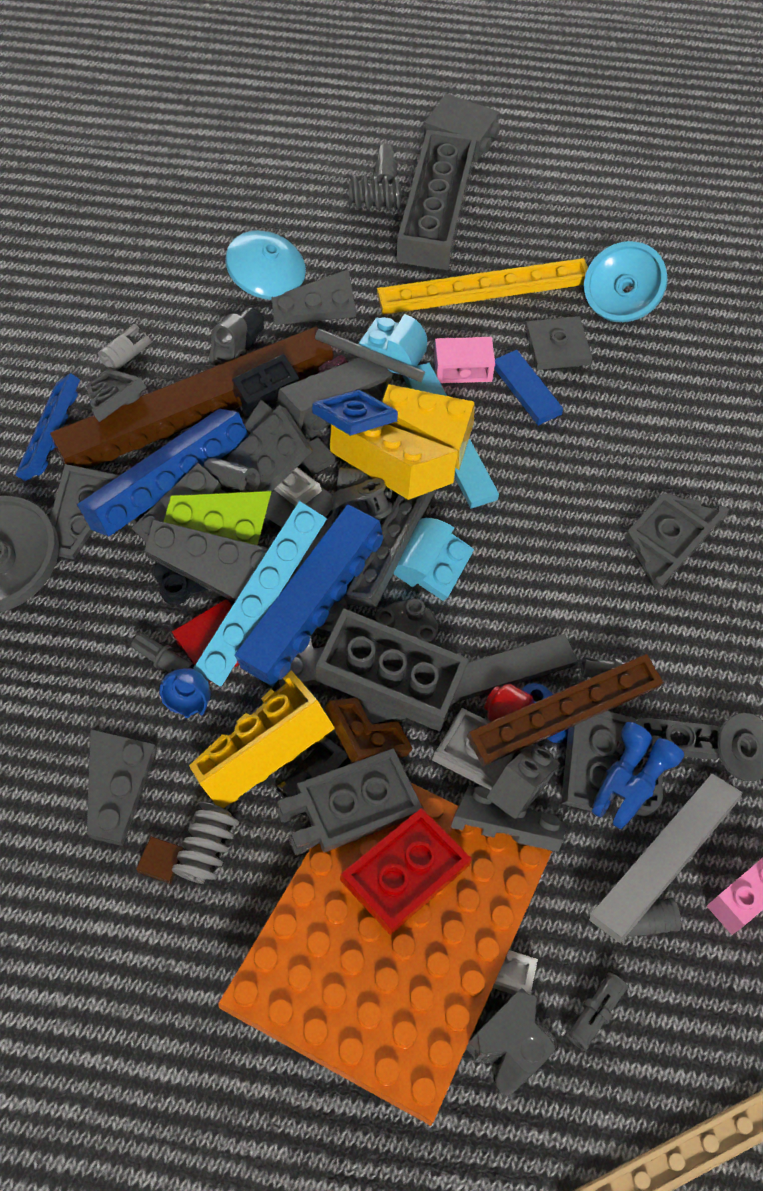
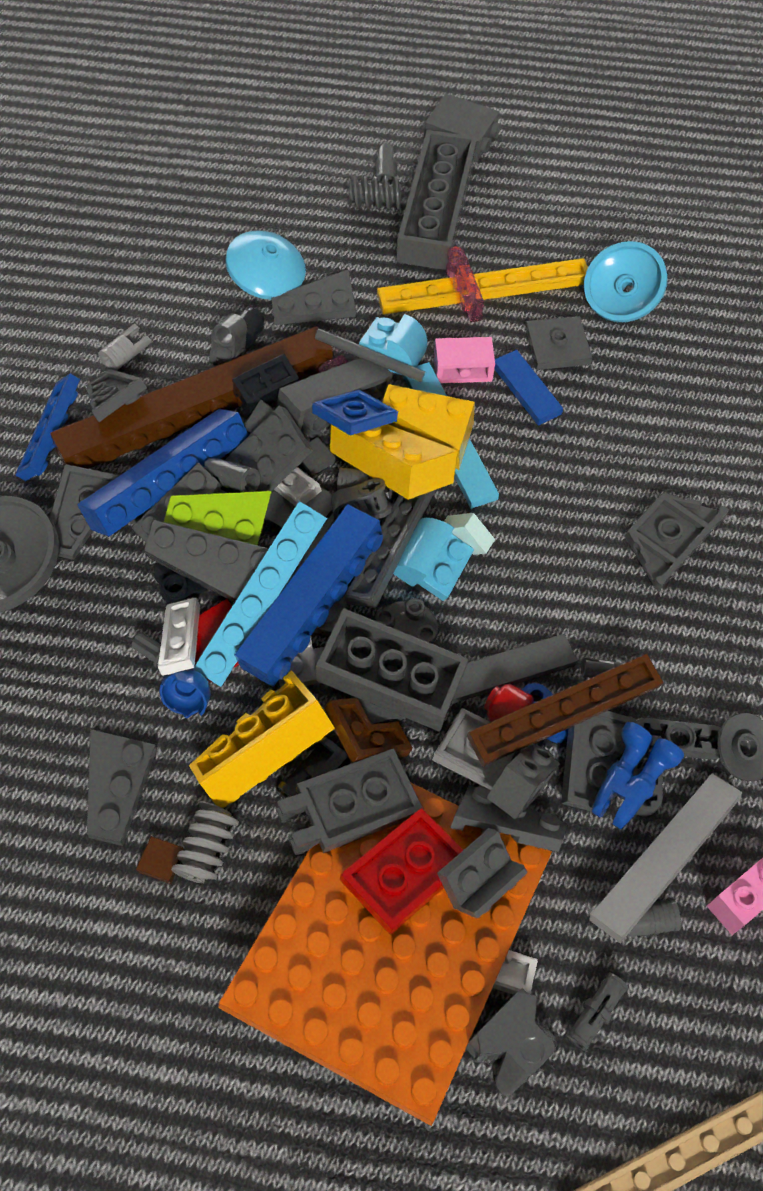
(179, 636): none -> white tile
(465, 283): none -> clear pink plate
(471, 531): none -> light aqua piece
(480, 874): none -> dark grey bracket

